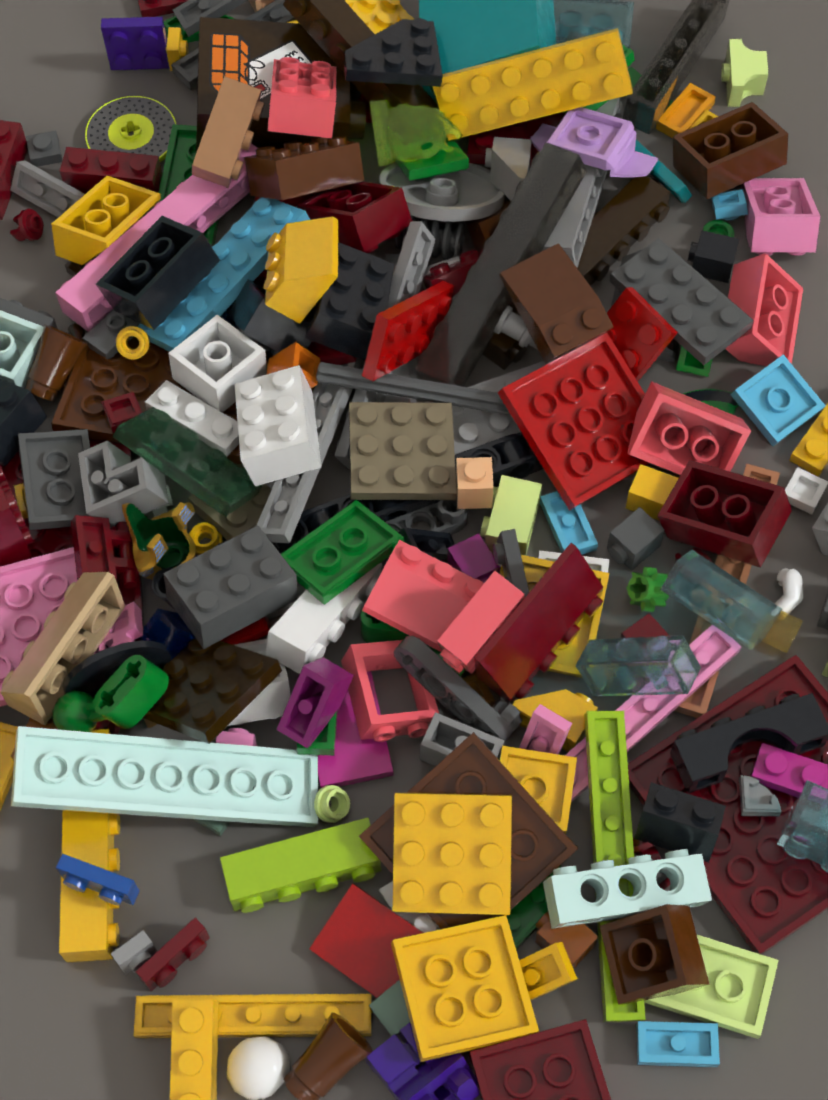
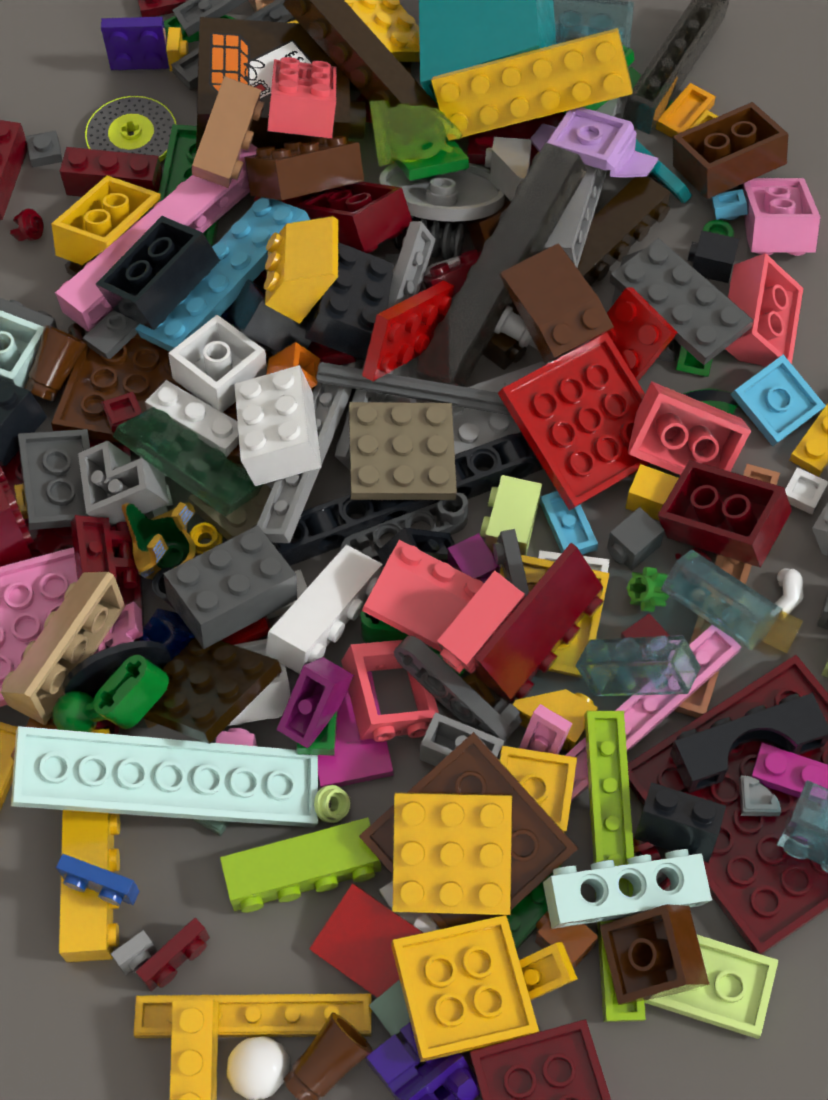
(43, 189): light grey plate -> none
(122, 344): yellow plate -> none
(341, 551): green tile -> none
(397, 55): black plate -> none
(474, 483): light nougat brick -> none
(677, 1044): medium azure plate -> none
(743, 72): yellowish green brick -> none

